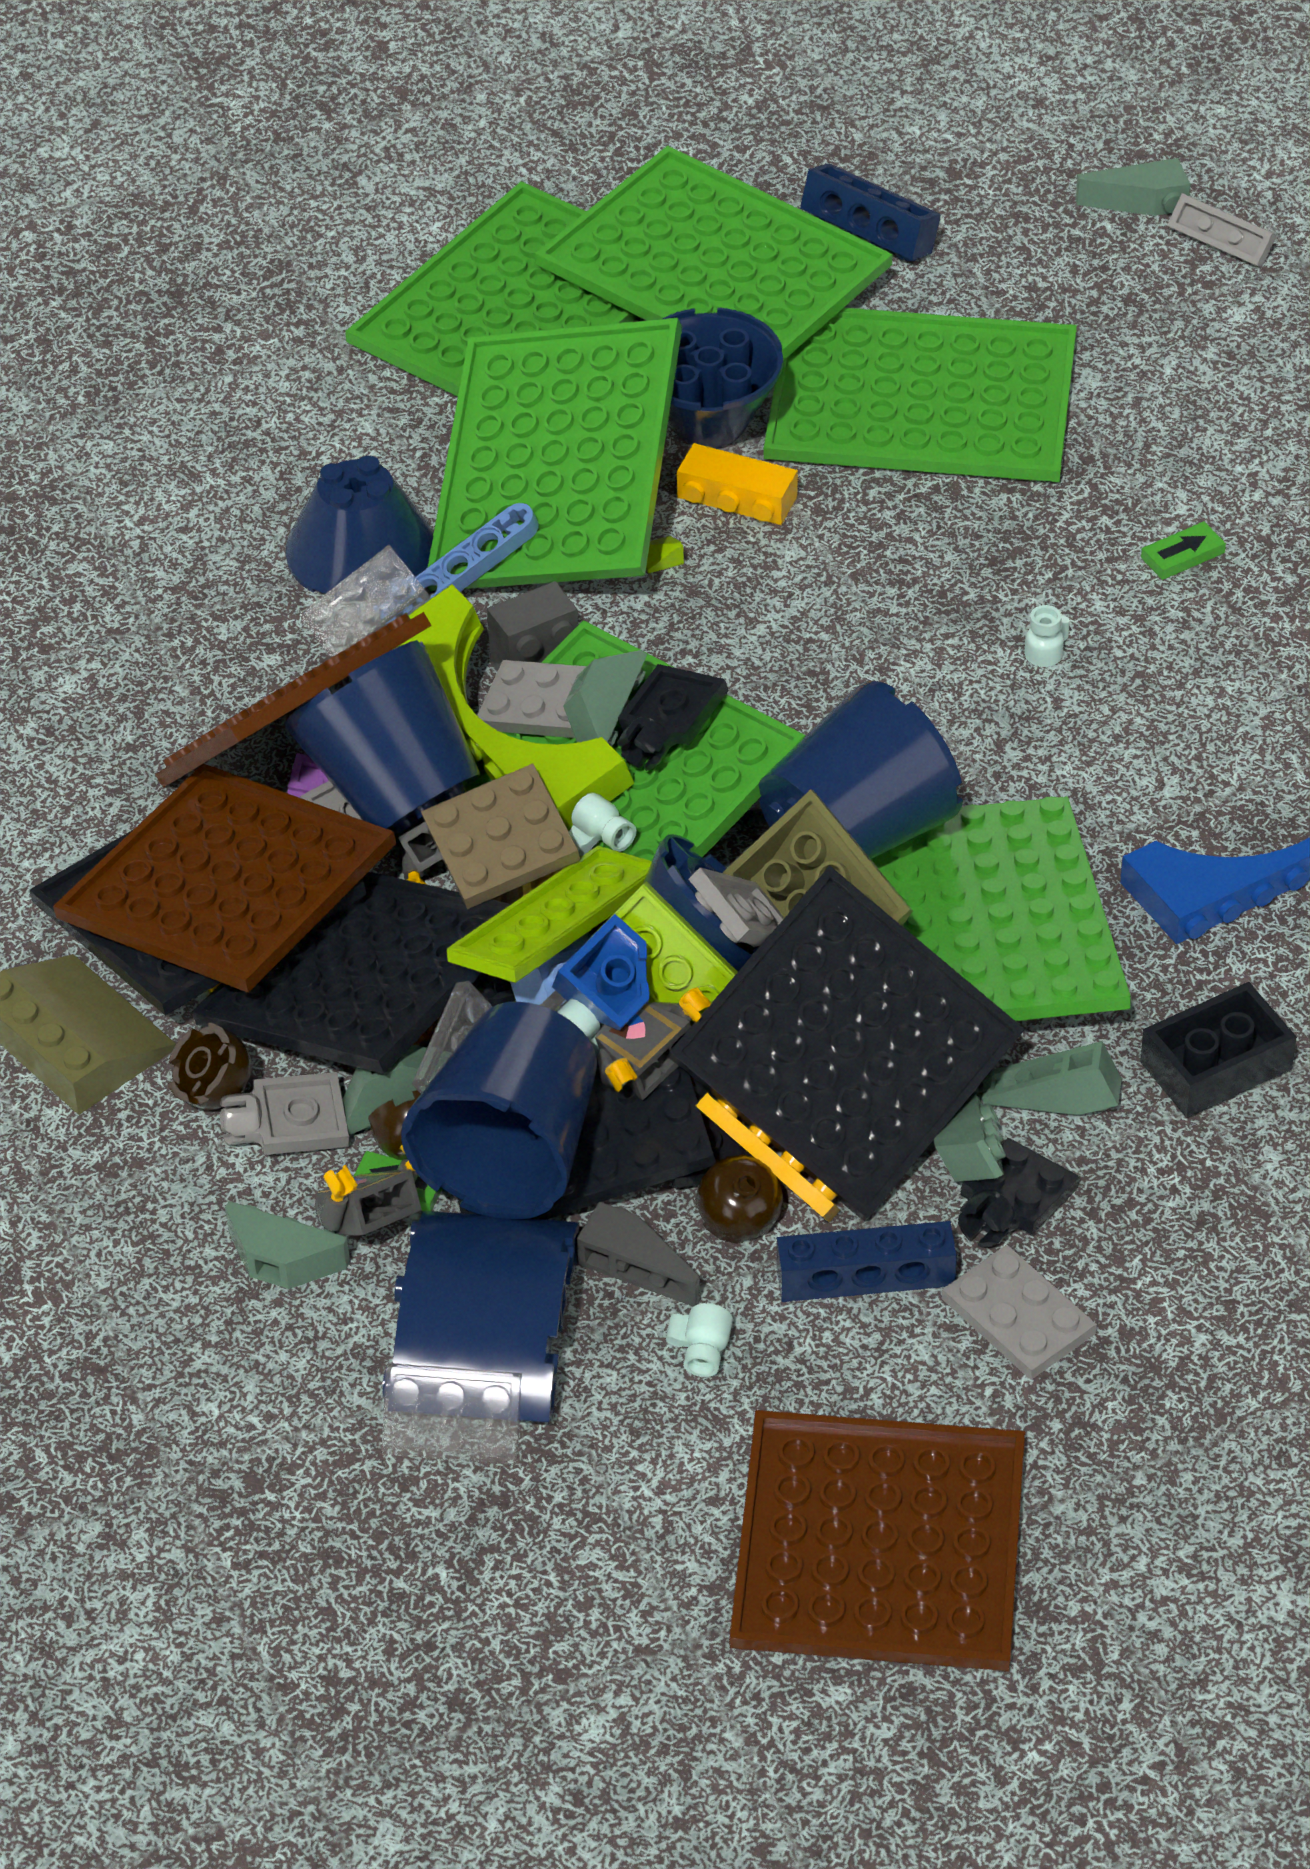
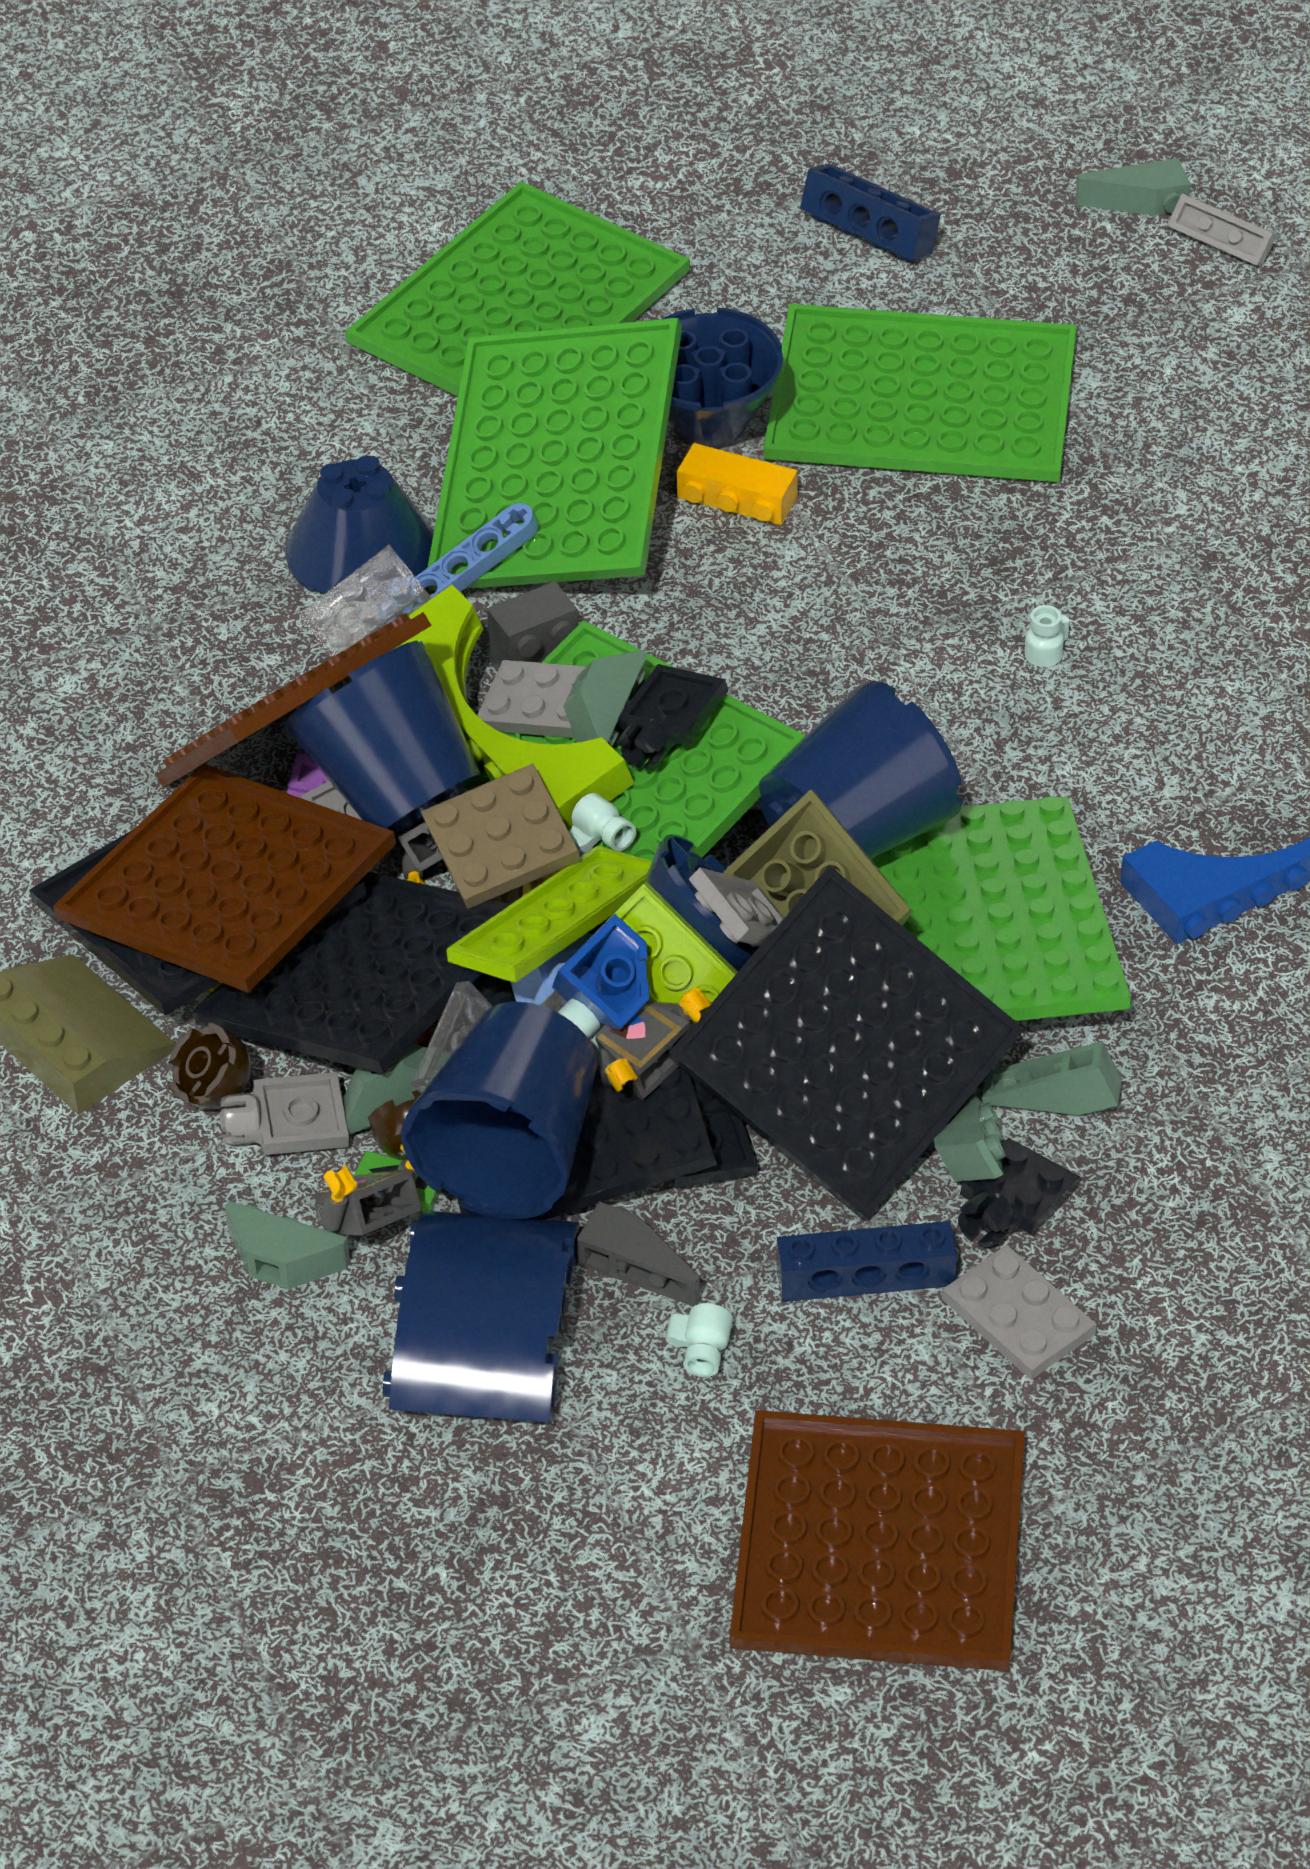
(451, 1413): clear plate -> none
(664, 554): lime slope -> none
(706, 241): bright green plate -> none
(739, 1198): dark brown cylinder -> none
(784, 1166): yellow plate -> none
(1183, 550): bright green tile -> none
(1217, 1049): black brick -> none

